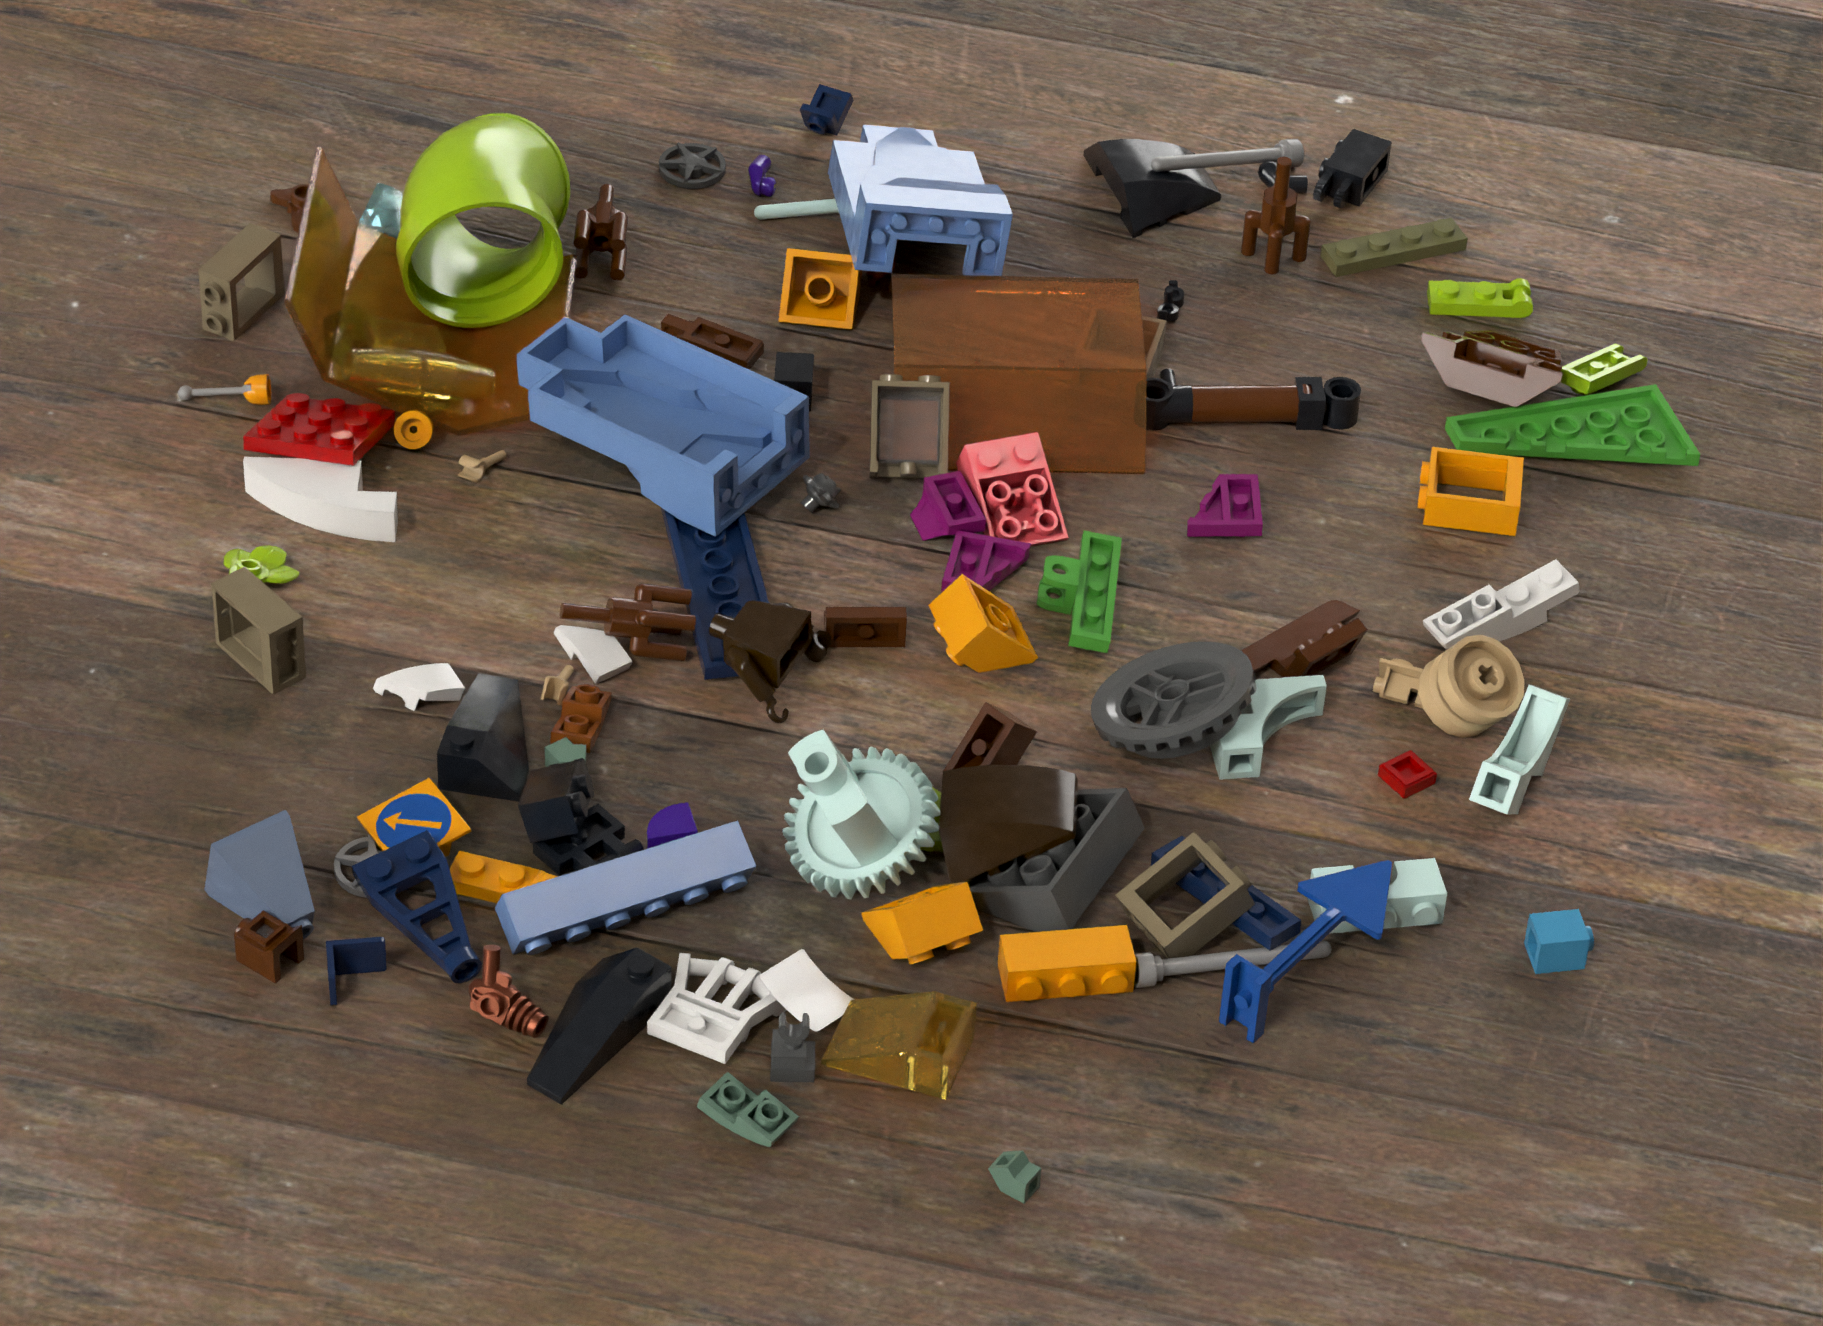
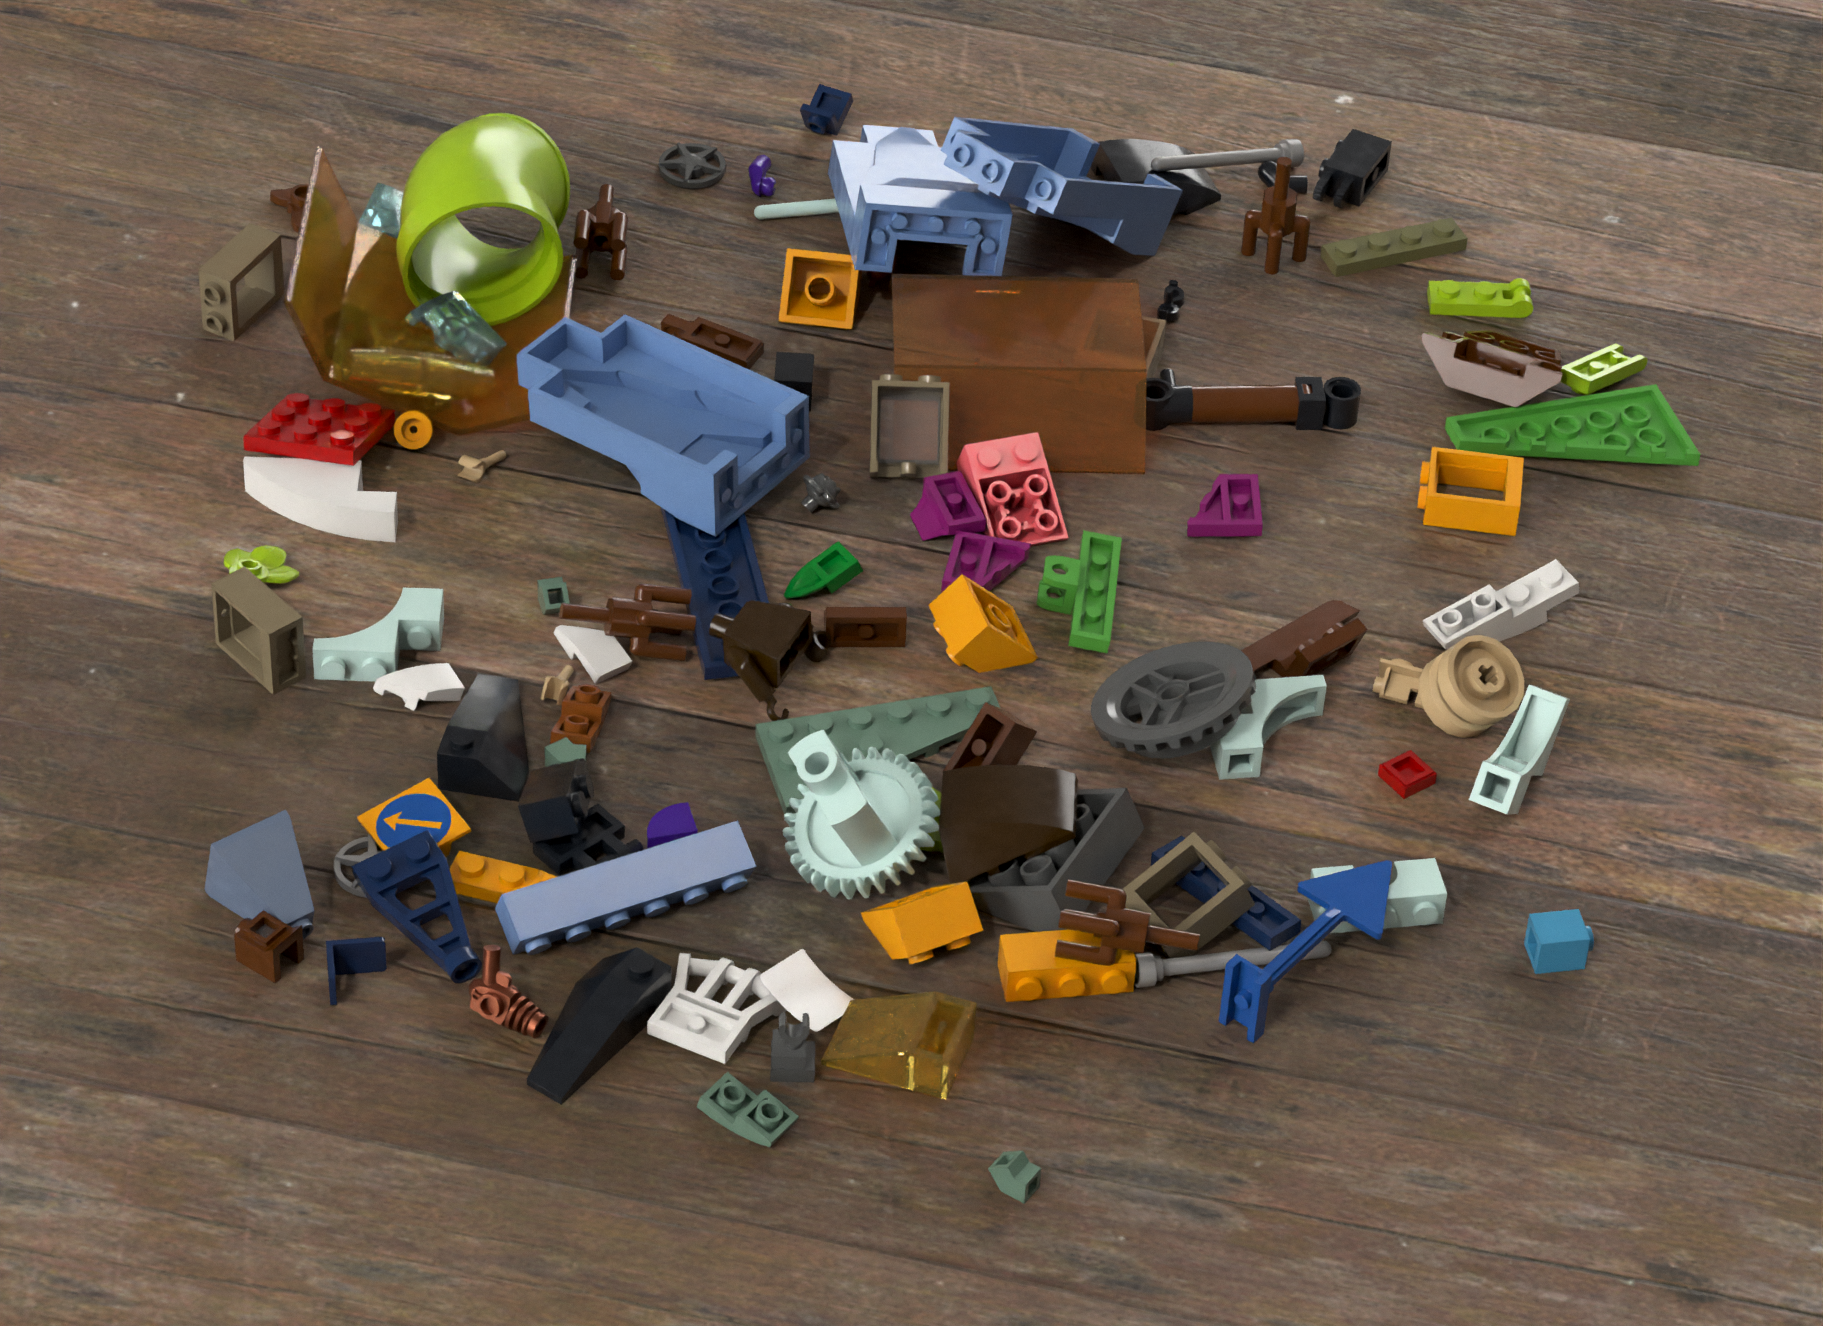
(255, 390): hinge -> none
(374, 652): none -> light aqua arch
(459, 328): none -> clear light blue slope
(551, 602): none -> sand green piece
(827, 570): none -> green plate
(902, 726): none -> sand green wing
(1047, 175): none -> medium blue panel
(1117, 927): none -> reddish brown plant

